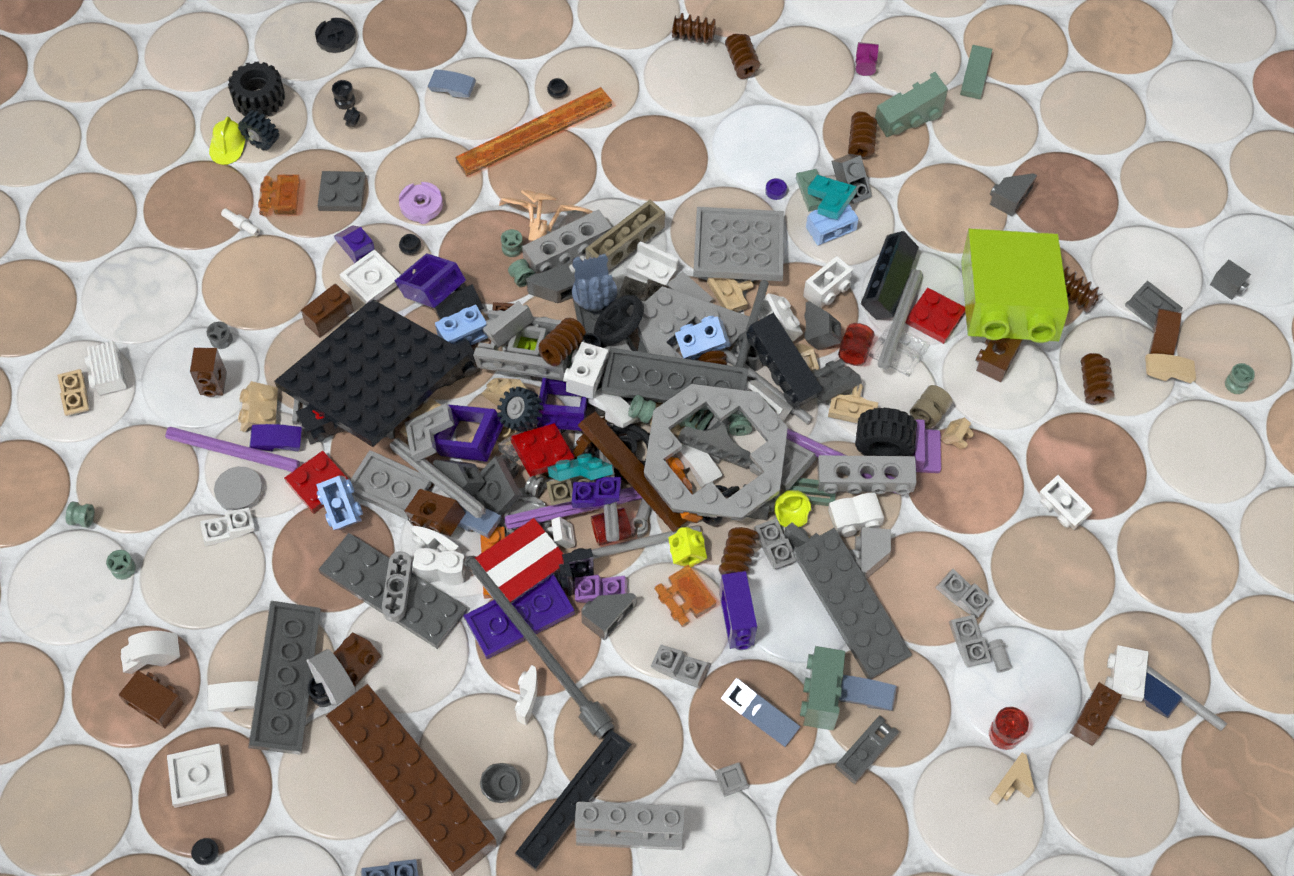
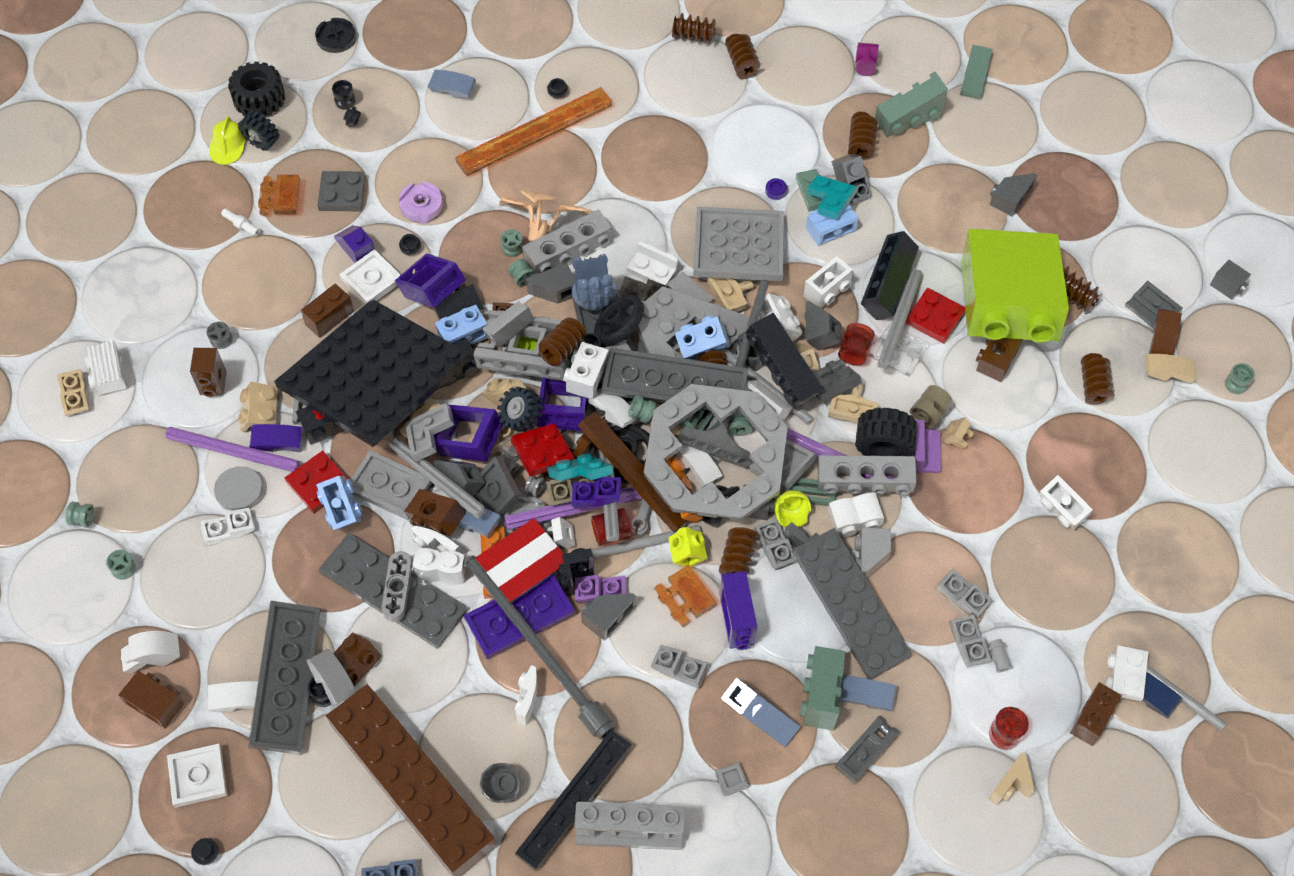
(627, 234): dark tan brick -> none

